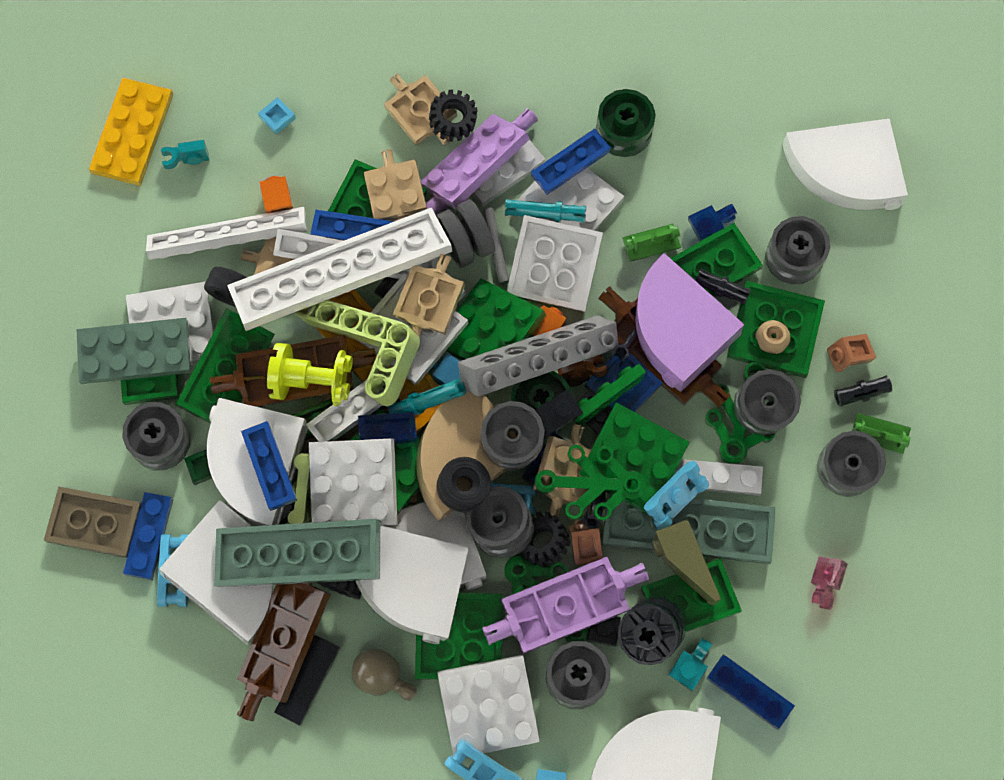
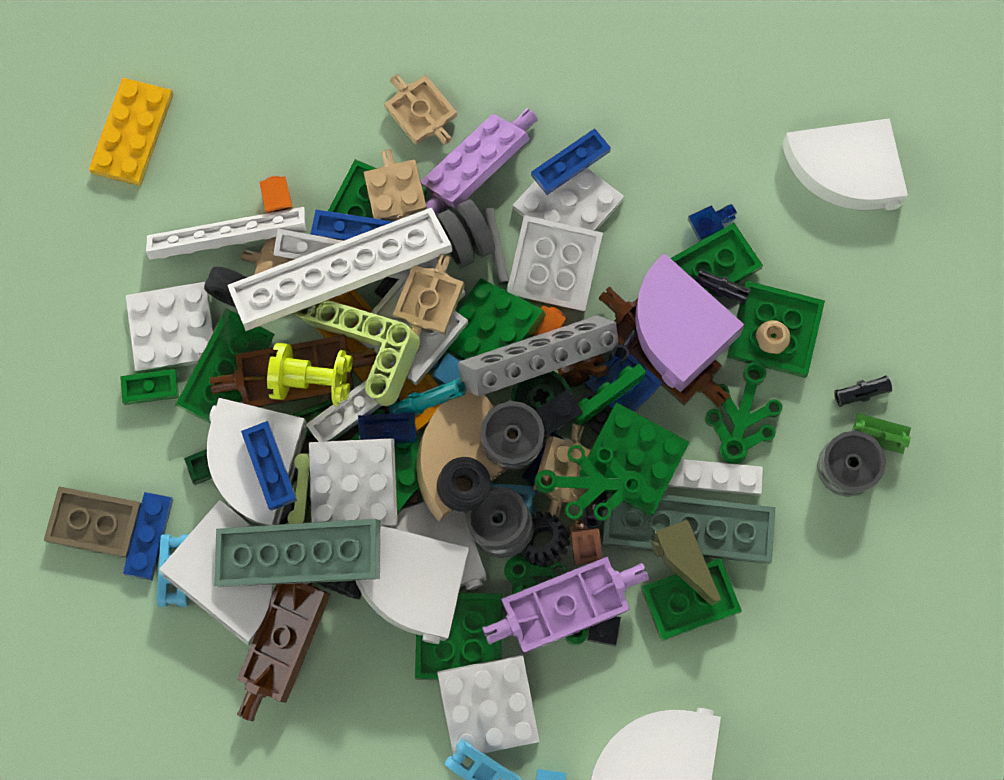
(133, 351): sand green plate -> none
(151, 421): dark grey wheel -> none
(187, 152): teal plate -> none
(277, 116): medium azure plate -> none
(309, 680): black tile -> none
(379, 673): dark tan hair -> none
(457, 102): black tyre -> none
(510, 173): white plate -> none
(546, 210): teal pin -> none
(581, 658): dark grey wheel -> none
(626, 122): dark green wheel -> none
(652, 242): bright green hinge -> none
(657, 615): black wheel -> none
(676, 495): medium azure plate -> none
(689, 667): teal plate -> none
(750, 692): clear blue plate -> none
(781, 410): dark grey wheel -> none
(797, 250): dark grey wheel -> none
(827, 576): clear pink plate -> none
(851, 351): nougat bracket -> none

